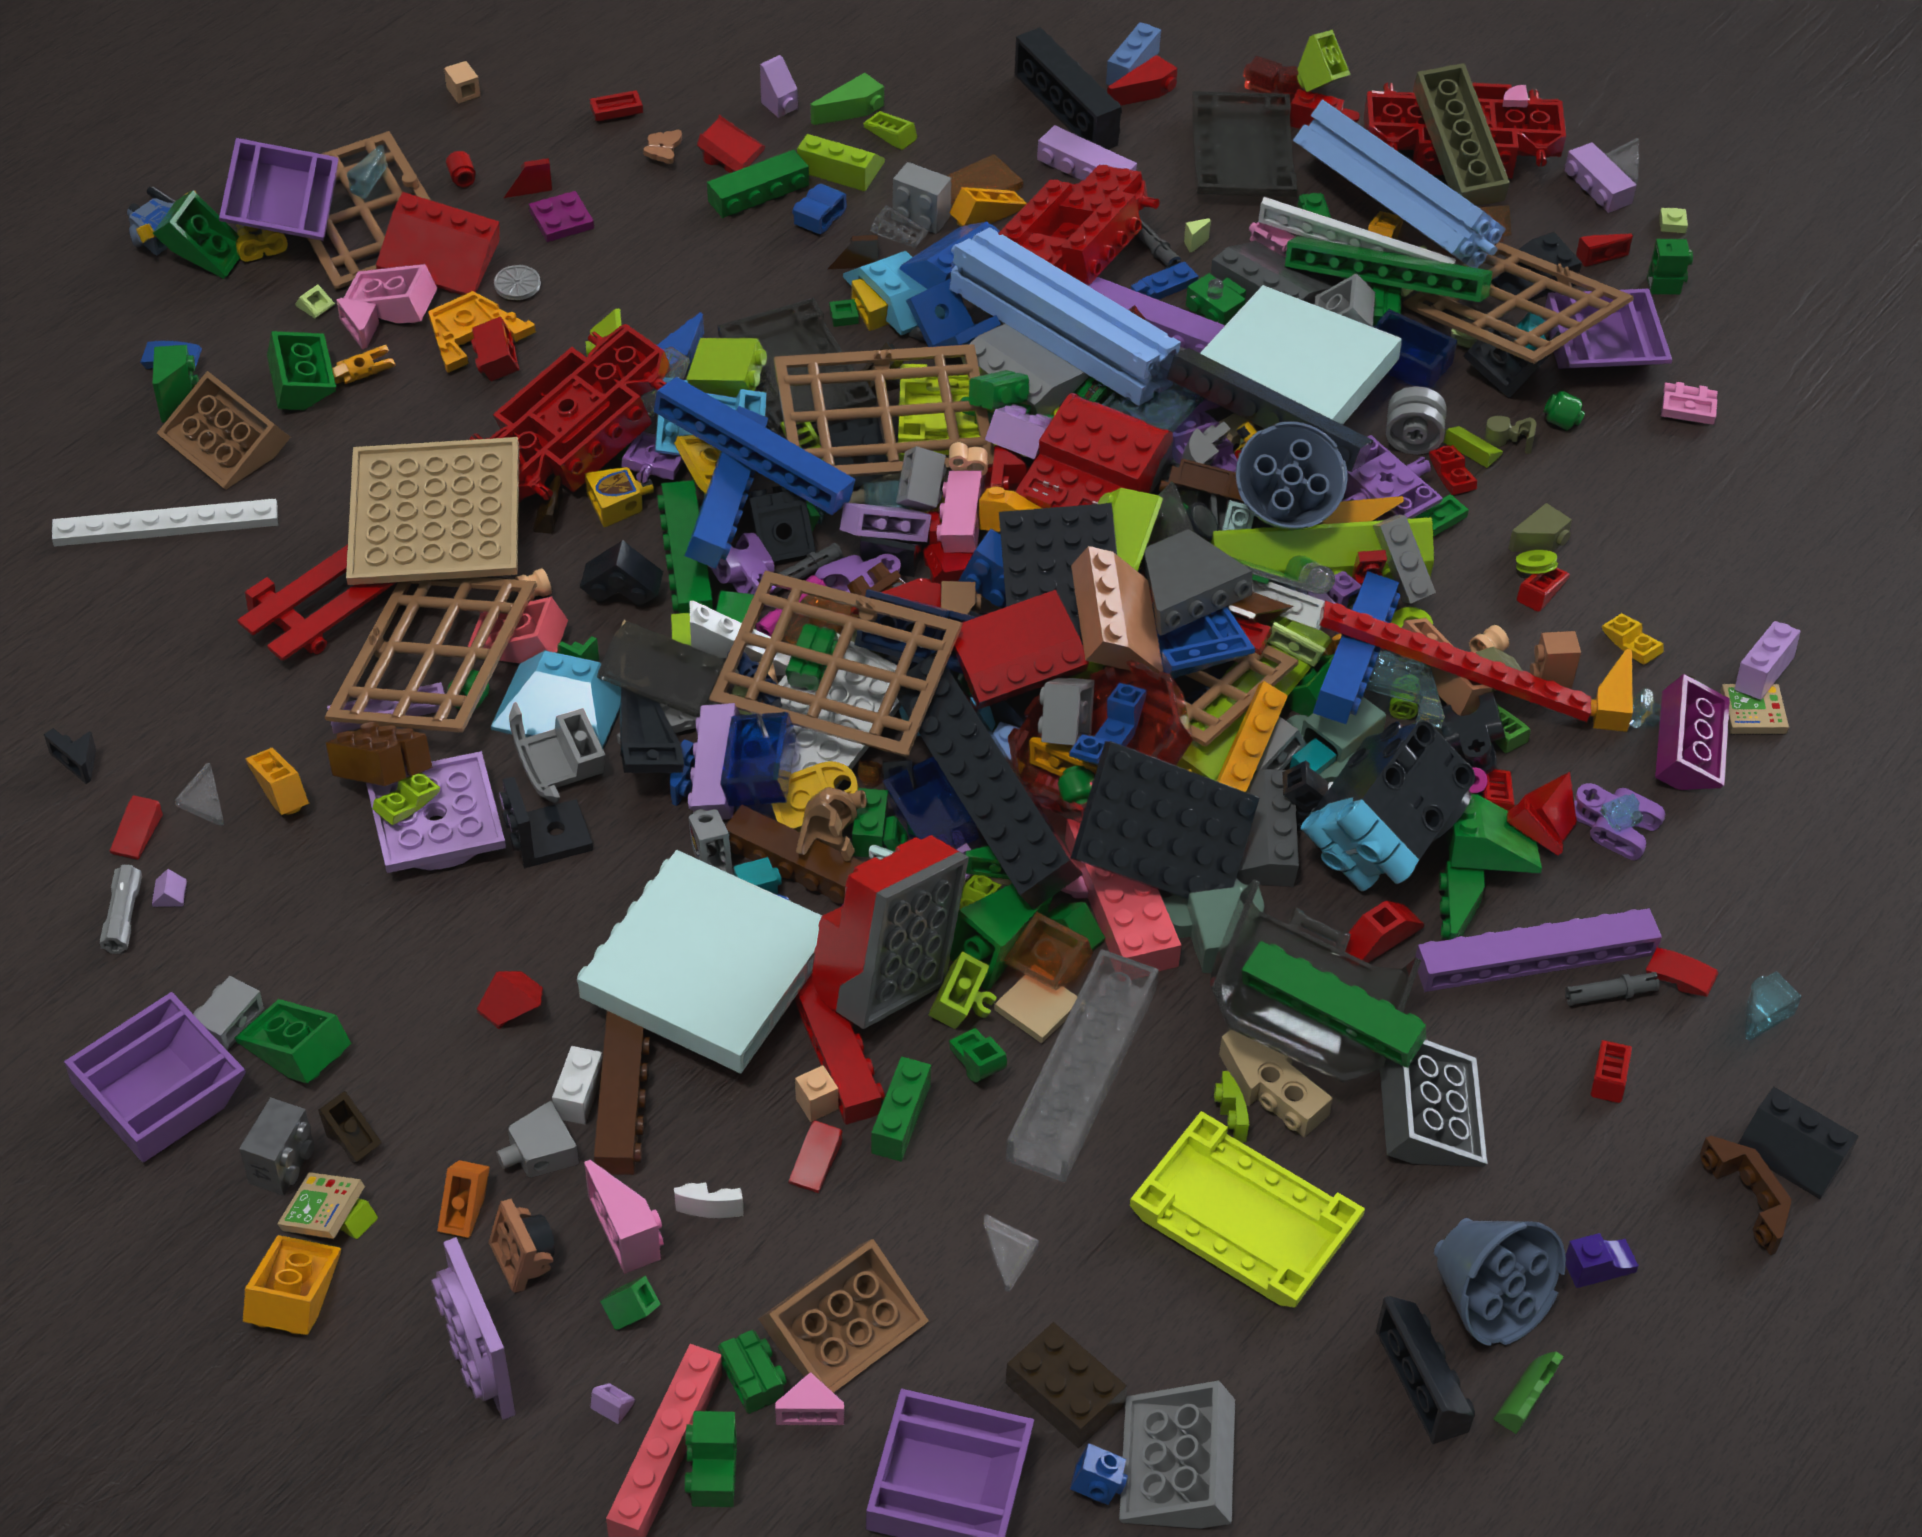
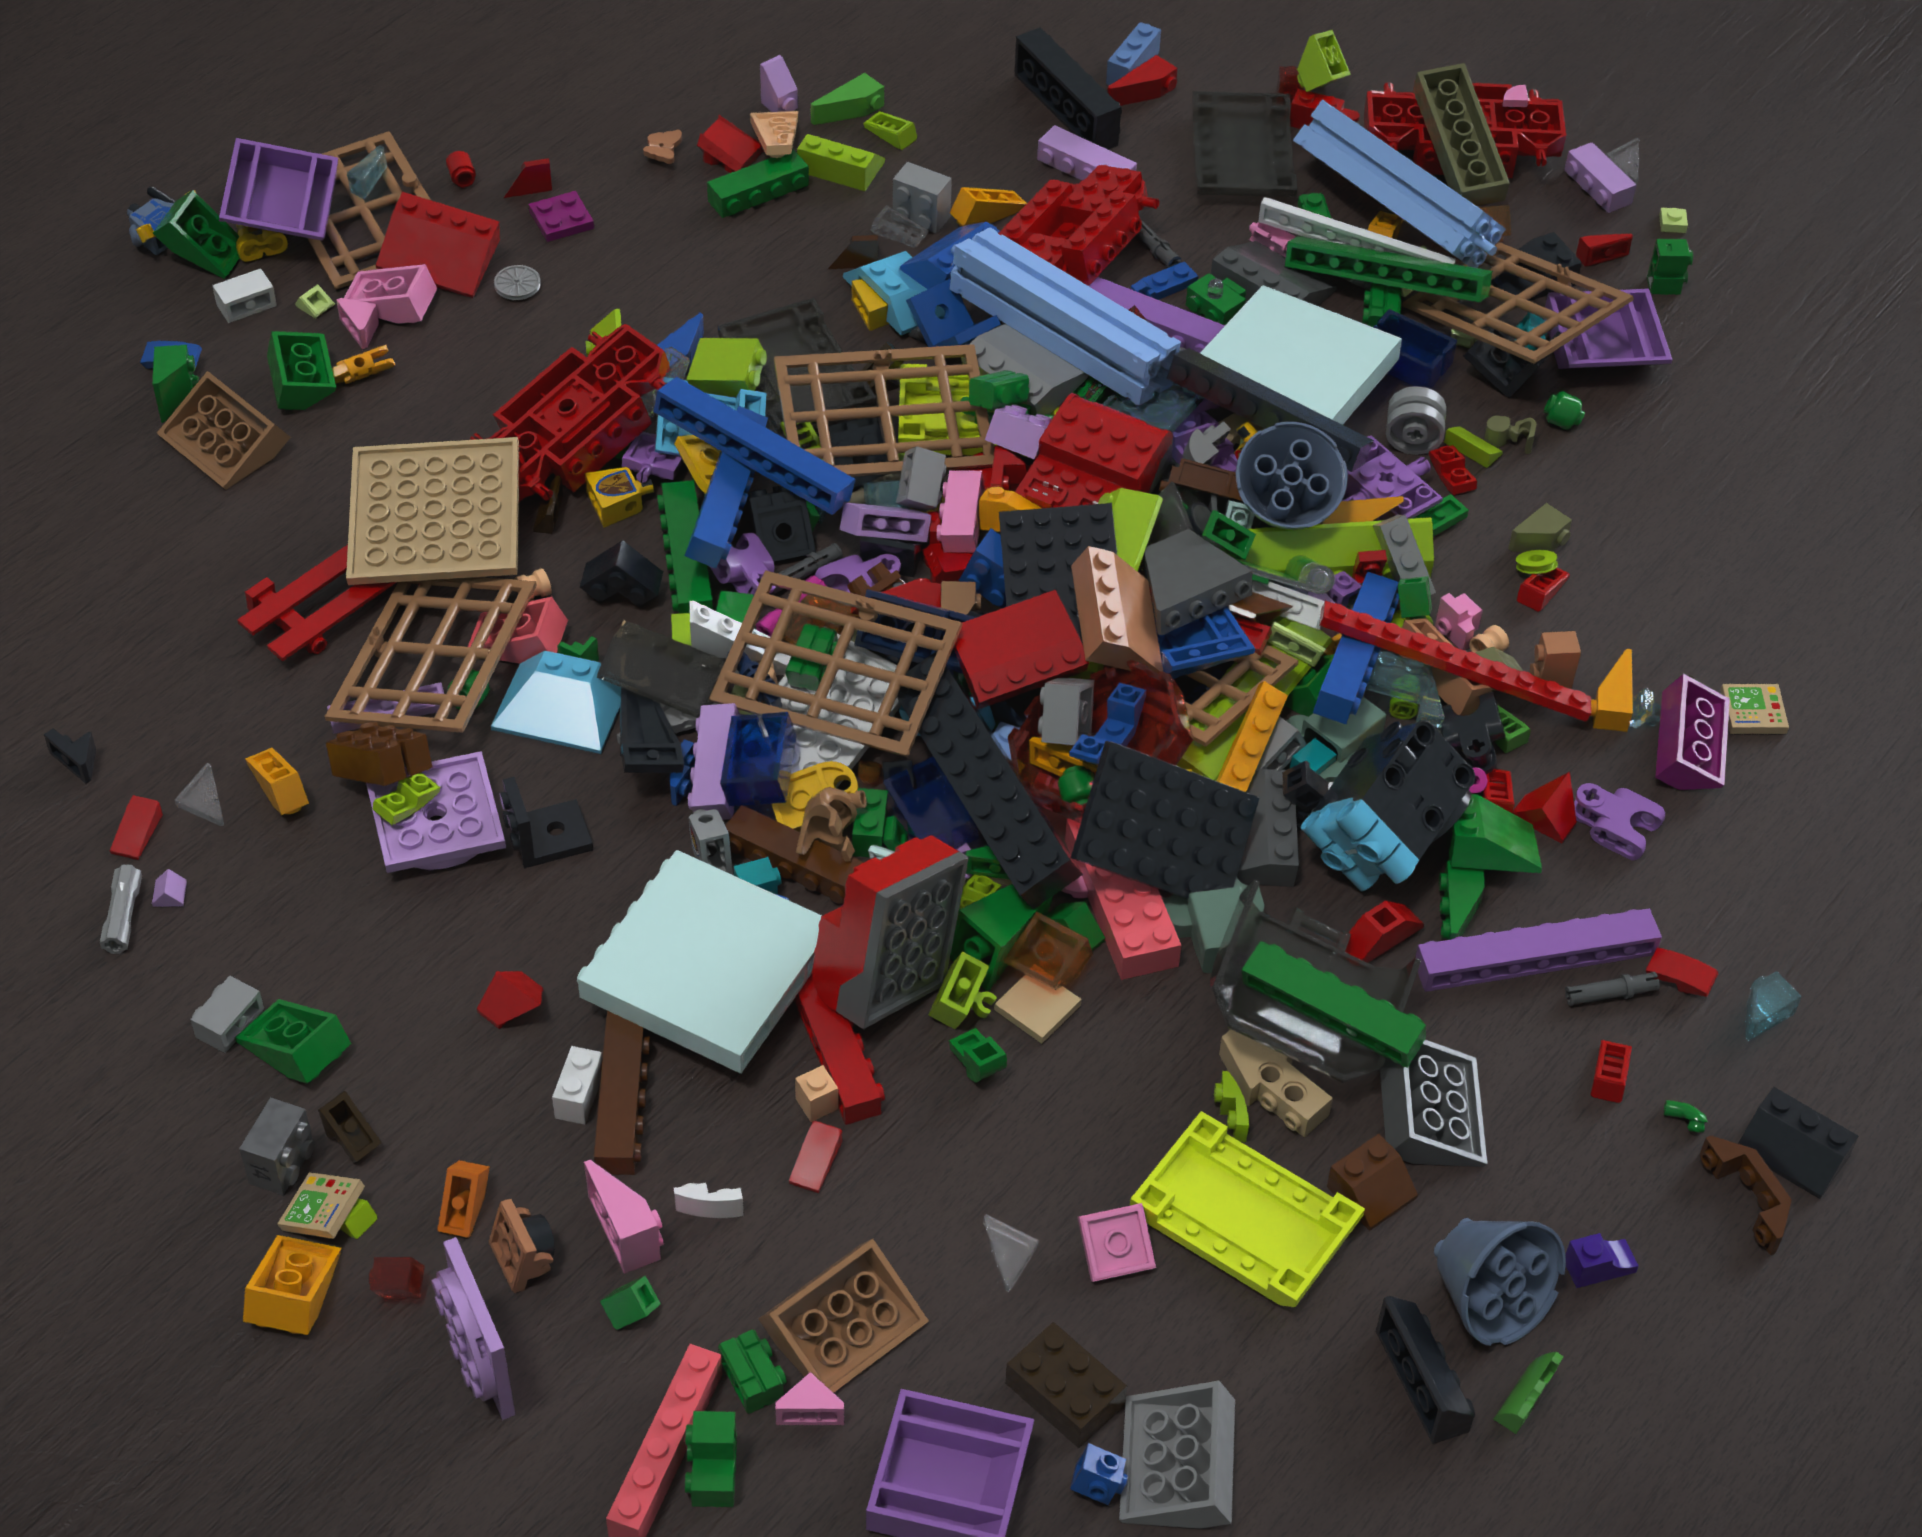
(156, 1076): medium lavender slope -> none
(164, 522): white plate -> none
(244, 295): none -> white brick
(396, 1277): none -> clear red brick
(454, 324): light orange wing -> none
(462, 82): light nougat brick -> none
(494, 349): red brick -> none
(539, 1143): light grey torso -> none
(558, 755): light grey piece -> none
(611, 1402): lavender slope -> none
(616, 105): red piece -> none
(775, 131): none -> light nougat wing
(819, 208): blue brick -> none
(843, 312): green tile -> none
(901, 1109): green brick -> none
(968, 459): light nougat piece -> none
(985, 174): clear orange tile -> none
(1082, 1066): clear brick -> none
(1116, 1242): none -> bright pink tile
(1196, 233): yellowish green slope -> none
(1228, 535): none -> green slope
(1261, 75): clear red brick -> none
(1350, 299): light grey brick -> none
(1373, 1179): none -> reddish brown slope
(1415, 597): none -> green brick
(1458, 619): none -> bright pink brick
(1531, 823): red slope -> none
(1622, 812): clear light blue tile -> none
(1628, 635): yellow slope -> none
(1686, 1111): none -> green arm
(1689, 403): bright pink plate -> none
(1767, 660): lavender brick -> none

